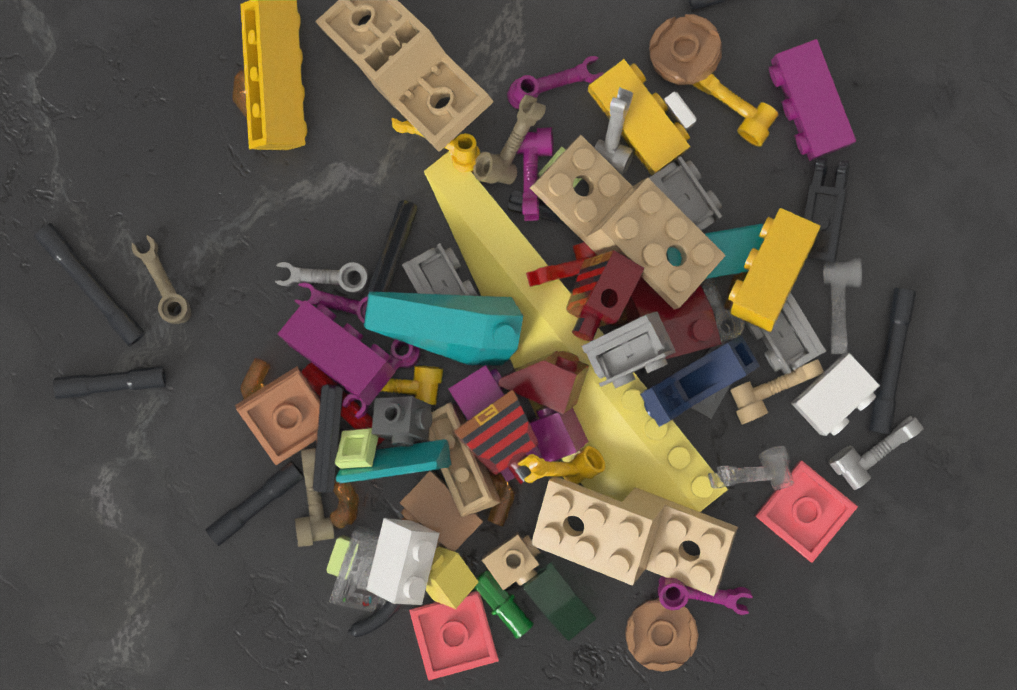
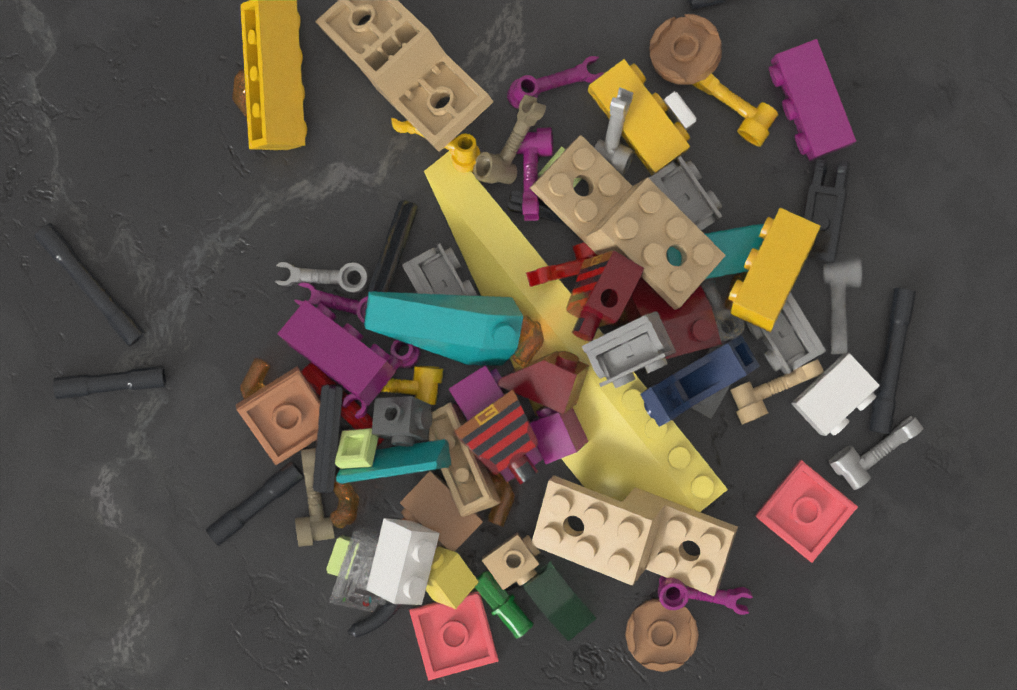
(170, 298): dark tan brick -> none
(531, 342): none -> clear orange arm
(586, 464): yellow brick -> none
(773, 468): clear brick -> none

